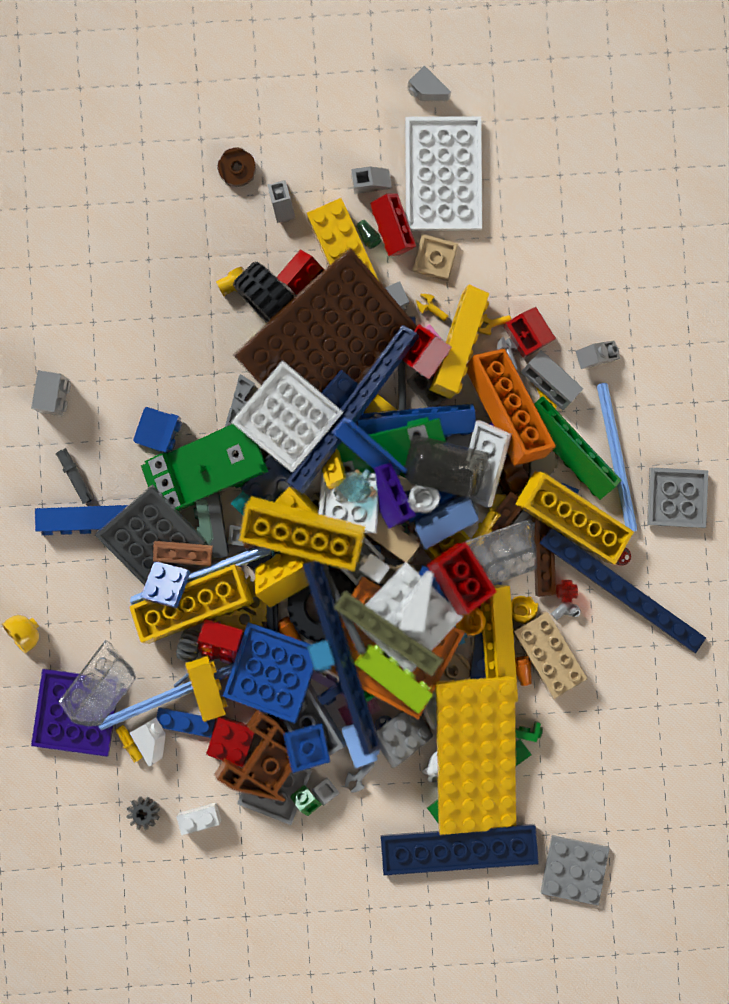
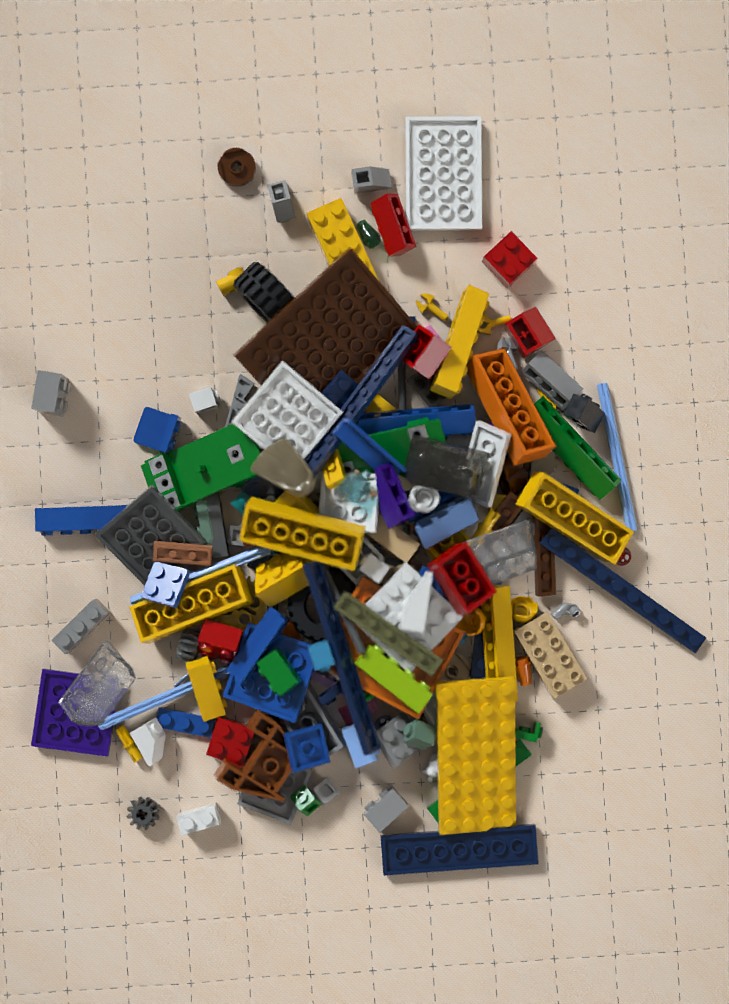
(22, 631): yellow cylinder -> none
(71, 470): dark grey pin -> none
(80, 626): none -> light grey brick
(204, 400): none -> white brick
(257, 645): none -> blue panel
(278, 672): none -> green brick
(285, 468): none -> dark tan hair
(300, 272): red slope -> none
(359, 776): light grey bar -> none
(385, 809): none -> light grey brick
(398, 293): light grey brick -> none
(419, 734): none -> sand green brick
(428, 86): light grey slope -> none
(435, 257): tan tile -> none
(509, 259): none -> red brick
(566, 591): clear red gear -> none
(575, 870): light grey plate -> none
(584, 412): none -> black brick
(597, 354): light grey slope -> none
(677, 497): light grey plate -> none

